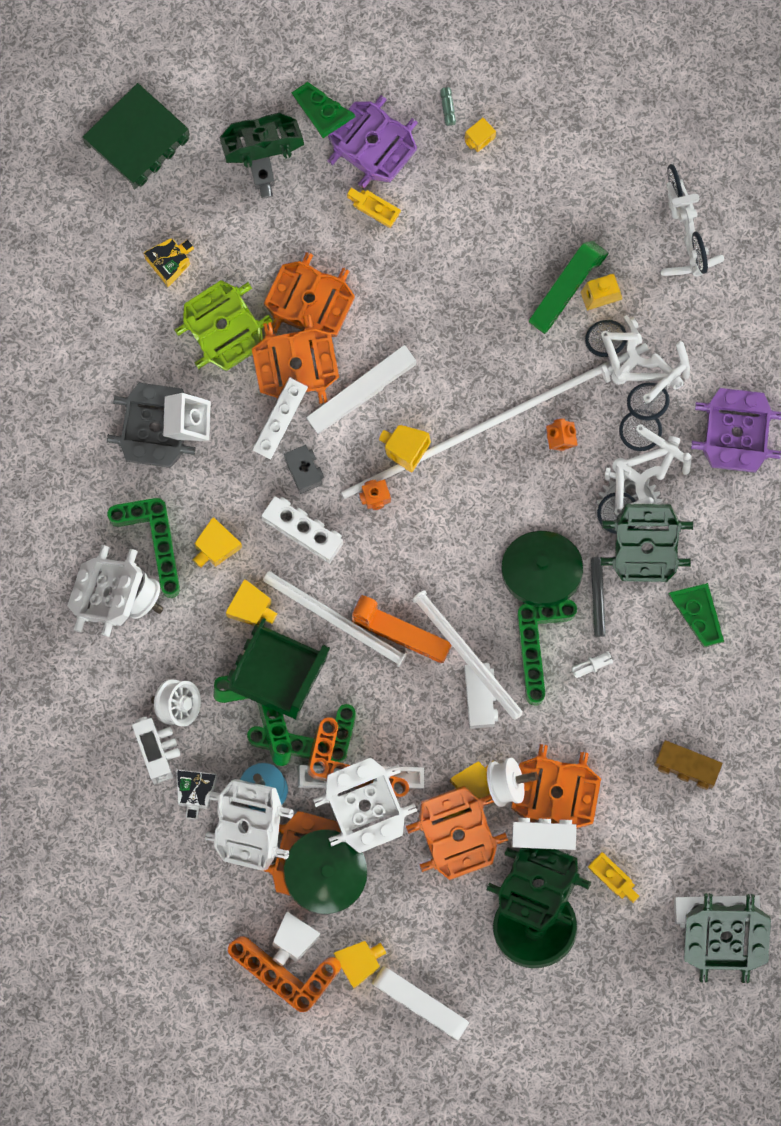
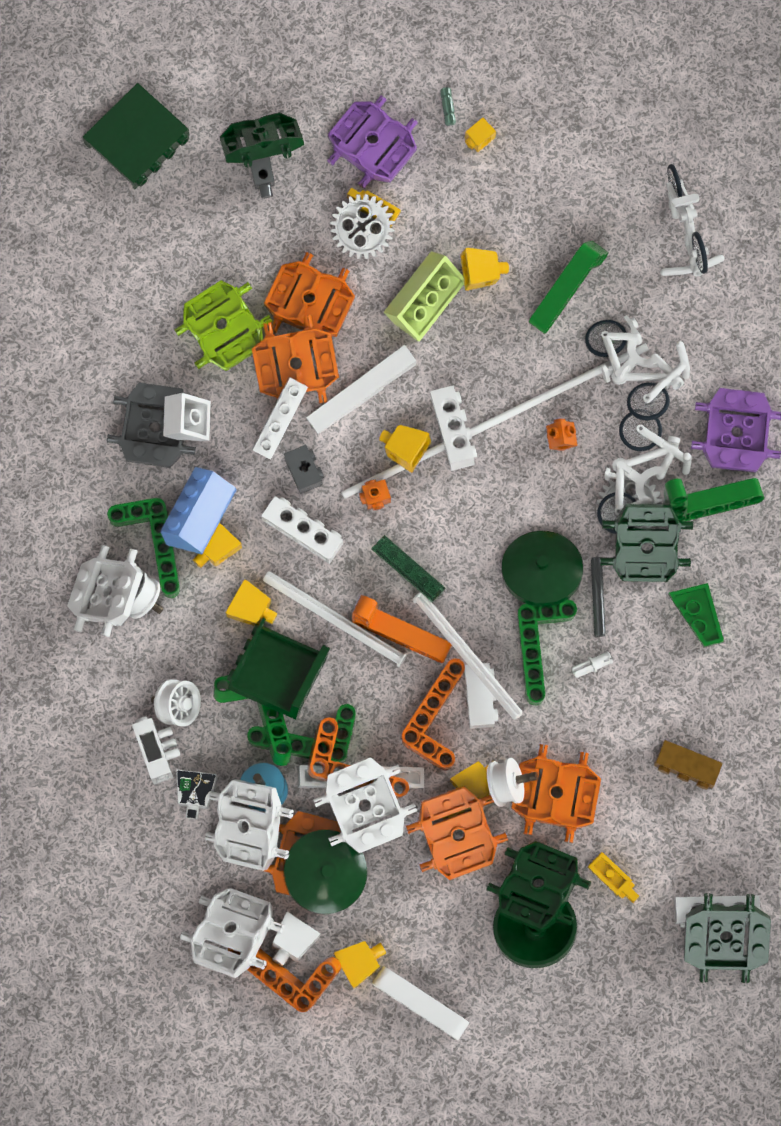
(169, 259): torso -> none
(197, 511): none -> slope
(252, 922): none -> white piece
(321, 110): green wing -> none
(352, 211): none -> white gear
(408, 568): none -> clear green slope
(425, 295): none -> yellowish green slope
(431, 713): none -> orange beam
(457, 457): none -> white brick
(481, 268): none -> yellow torso
(544, 834): white brick -> none
(601, 291): yellow torso -> none
(711, 500): none -> green beam

